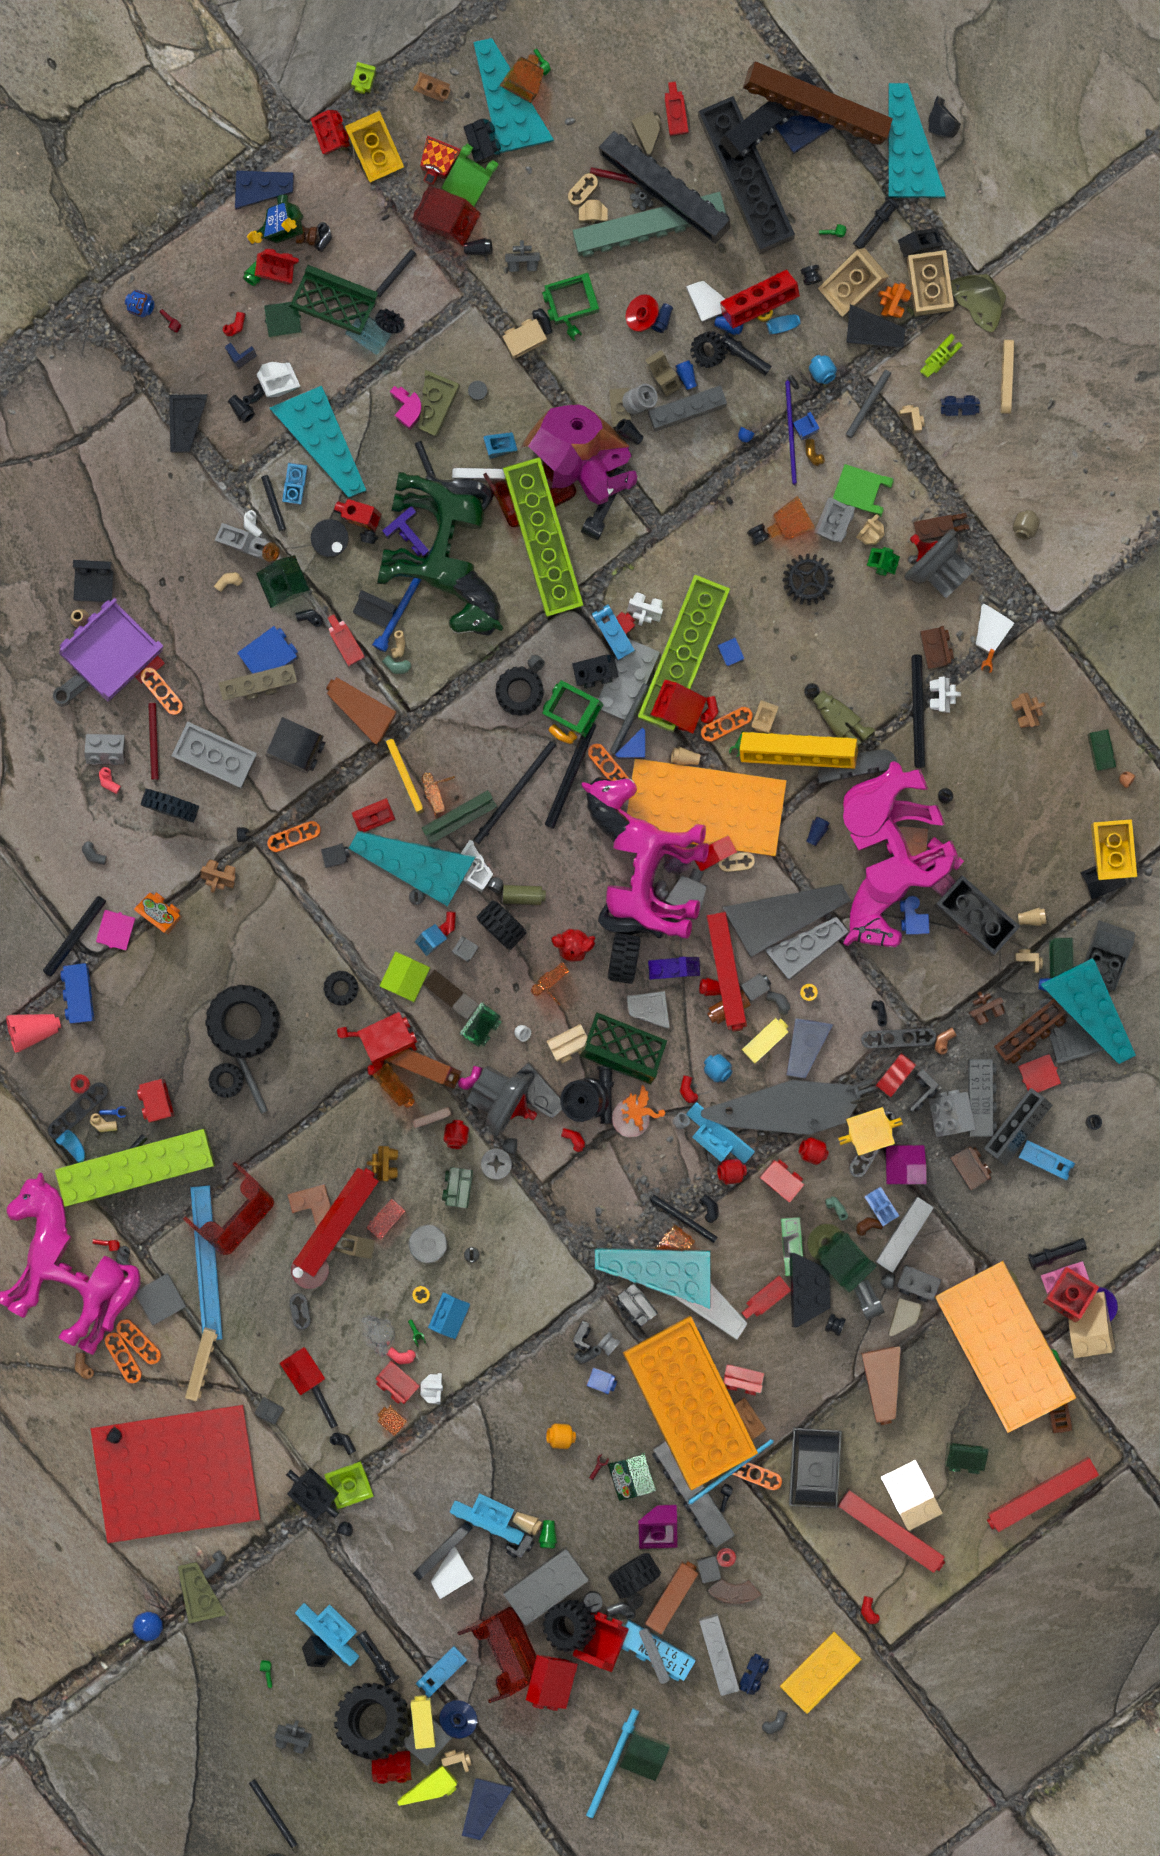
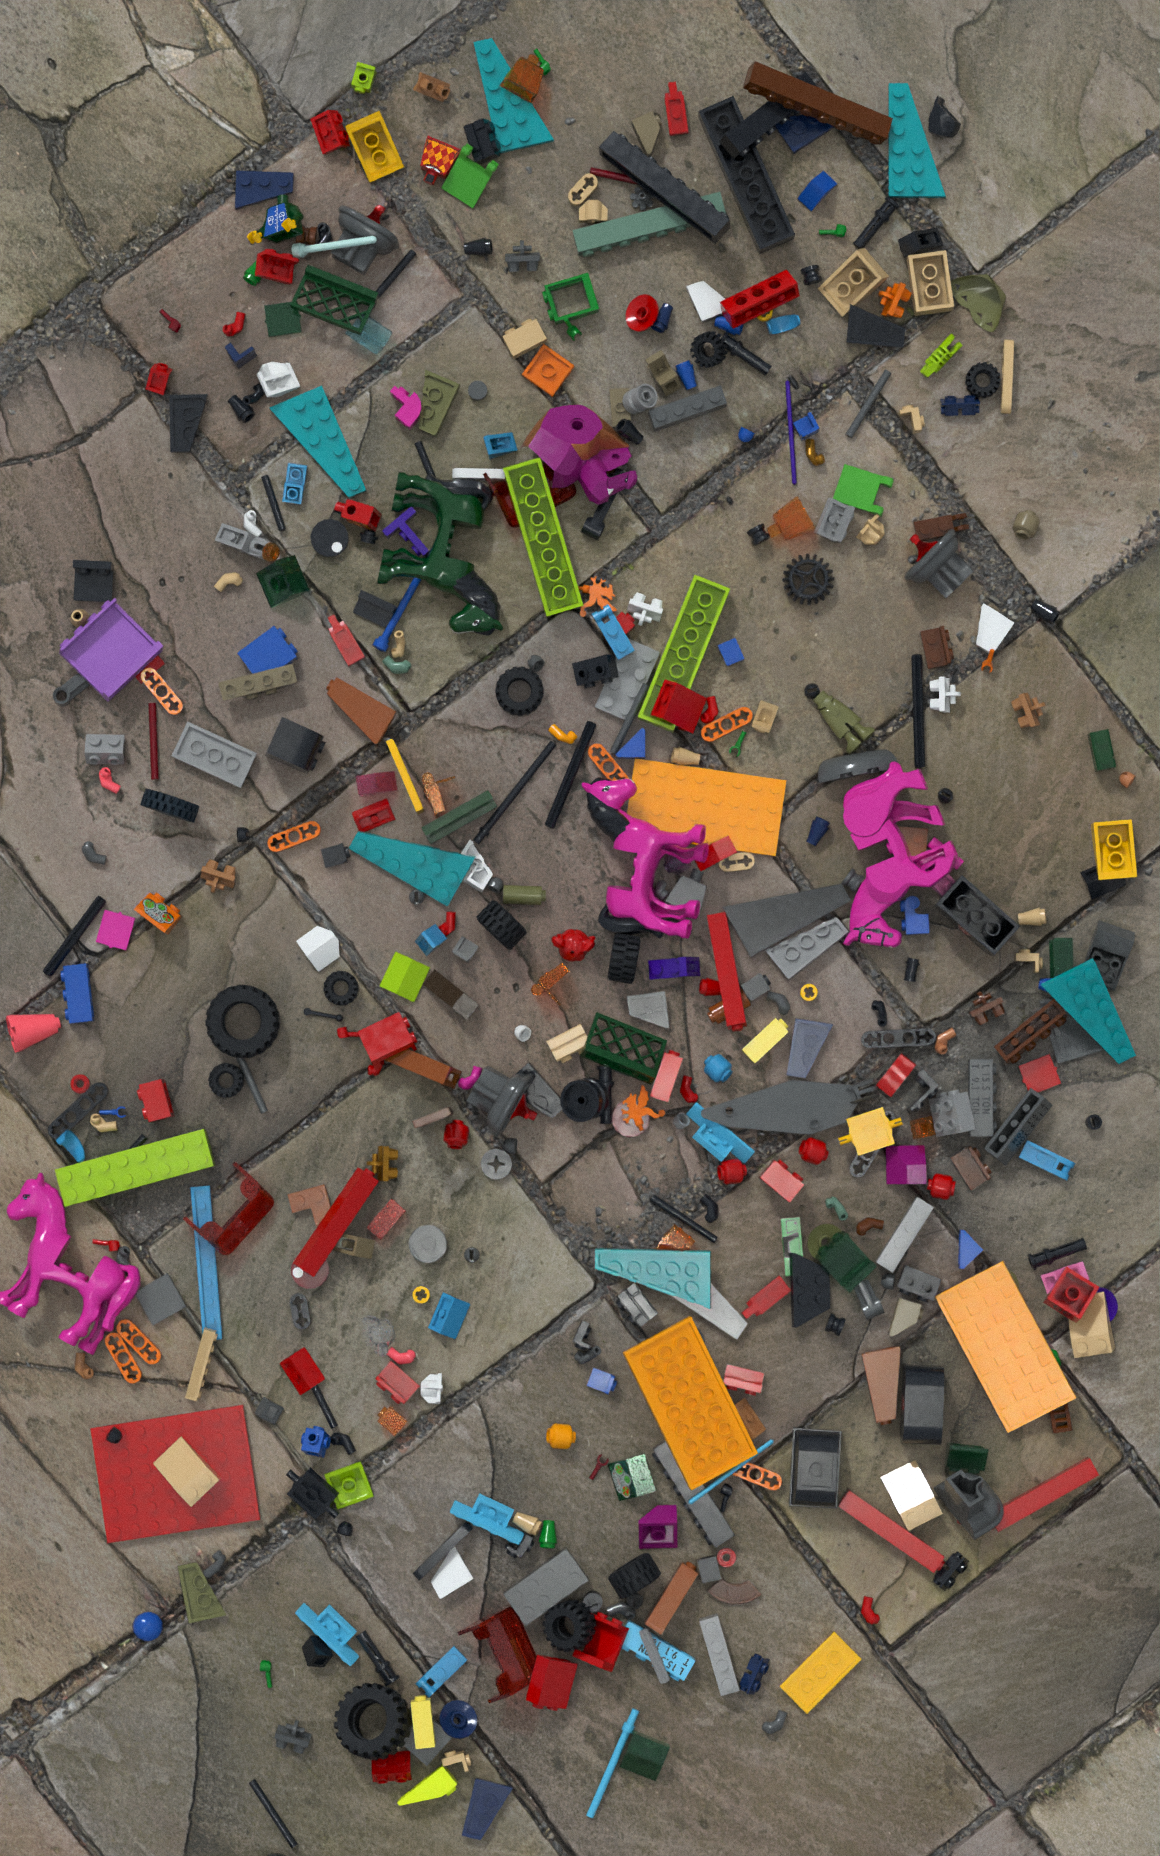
(139, 303): blue head -> none
(158, 378): none -> red bracket
(186, 1471): none -> tan slope
(300, 250): none -> light aqua piece
(307, 1011): none -> black hinge
(310, 615): black arm -> none
(315, 1441): none -> blue brick
(320, 947): none -> white slope
(357, 225): none -> dark grey piece
(376, 783): none -> clear pink slope
(394, 326): black gear -> none
(394, 1086): clear orange torso -> none
(417, 1335): green hand -> none
(446, 215): clear red slope -> none
(458, 1187): brick -> none
(480, 1025): clear green slope -> none
(545, 320): black arm -> none
(548, 370): none -> orange tile
(575, 1137): red arm -> none
(587, 718): green window -> none
(596, 592): none -> orange piece
(608, 1343): light grey wheel -> none
(666, 1076): none -> brick
(798, 750): yellow brick -> none
(816, 190): none -> blue slope
(822, 369): dark azure head -> none
(852, 880): none -> dark grey wheel
(881, 1206): medium blue hips -> none
(883, 561): green brick -> none
(911, 969): none -> black pin
(922, 1127): none -> clear orange slope
(922, 1404): none -> black brick
(941, 1186): none -> red head
(956, 1565): none -> black hinge
(967, 1249): none -> slope
(971, 1502): none -> dark grey piece
(983, 391): none -> black tyre
(1045, 611): none -> black cone

